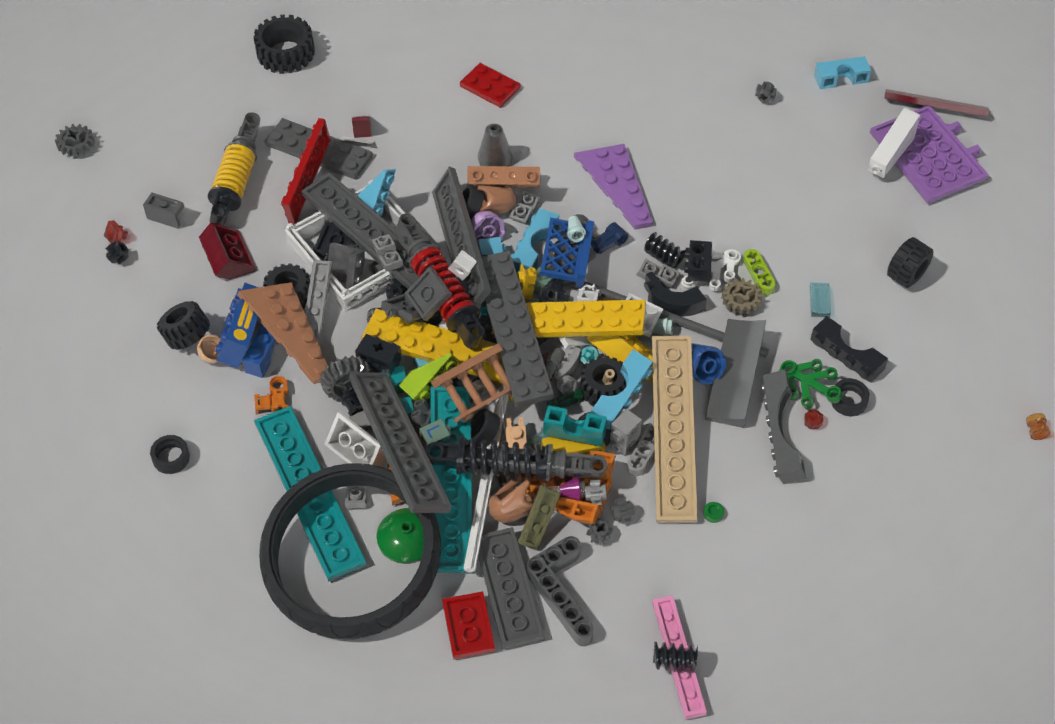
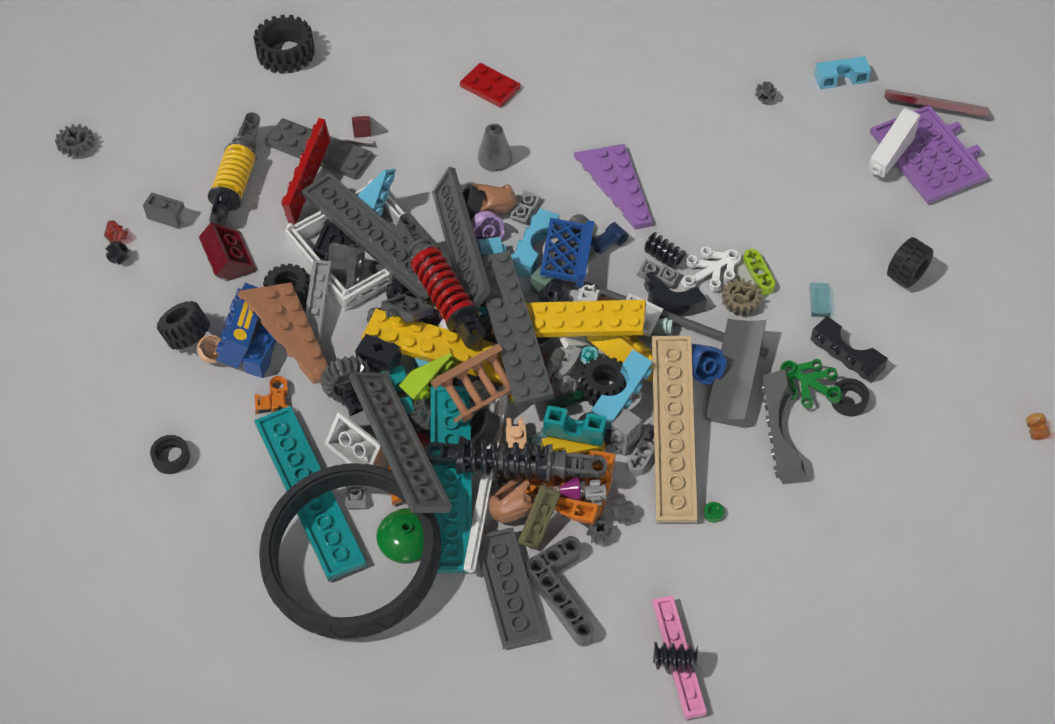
(387, 253): light grey slope -> none
(428, 293): dark grey tile -> none
(435, 433): sand green brick -> none
(462, 265): white bracket -> none
(468, 625): red plate -> none
(504, 175): nougat fence -> none
(526, 277): yellow hinge -> none
(575, 229): light aqua cone -> none
(608, 377): tan arm -> none
(699, 261): black brick -> none
(813, 419): clear red tile -> none

